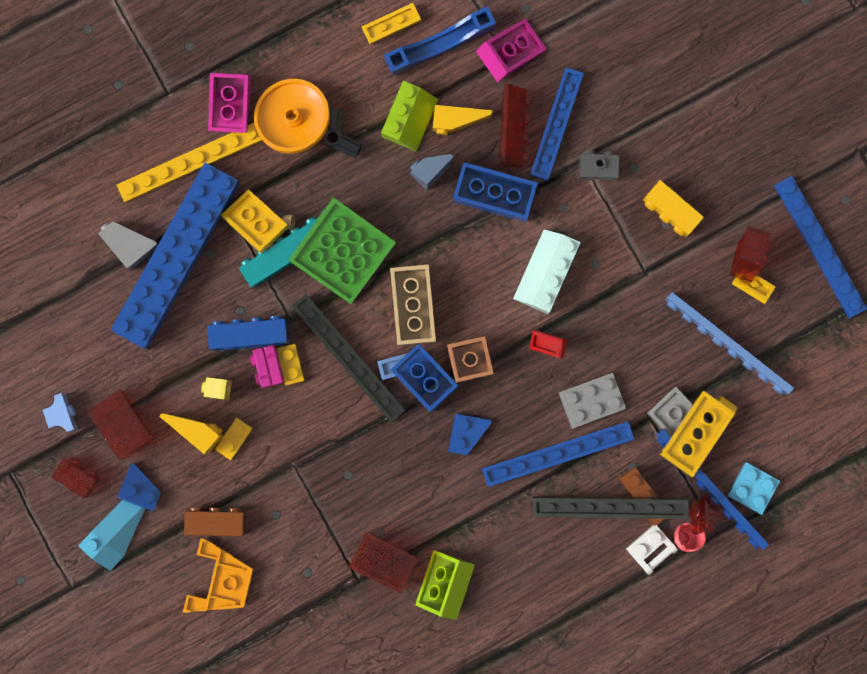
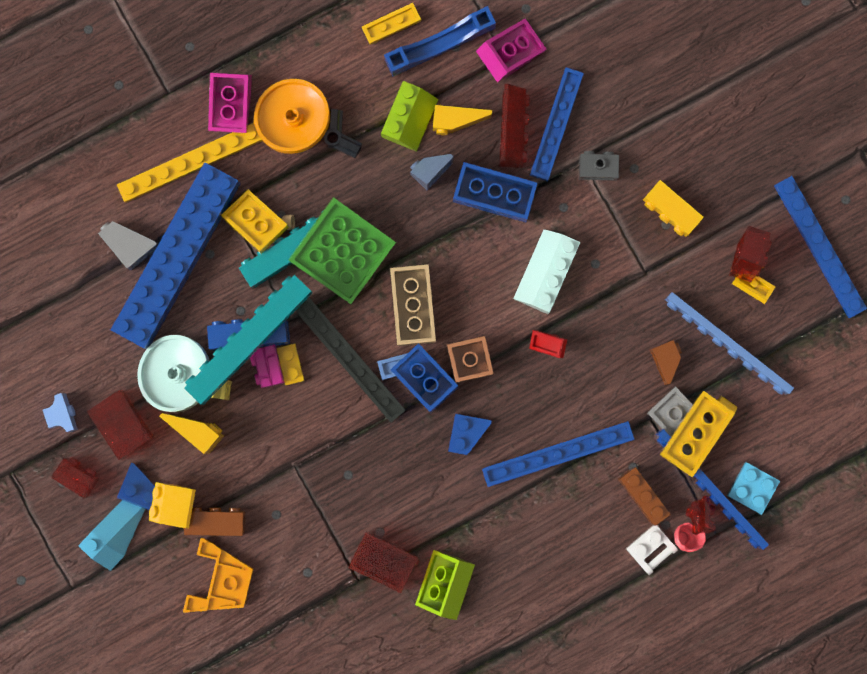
(166, 369): none -> light aqua dish
(172, 505): none -> yellow slope
(233, 438): yellow plate -> none
(247, 340): none -> teal brick
(592, 400): light grey plate -> none
(611, 507): pearl dark grey plate -> none
(667, 360): none -> dark orange slope

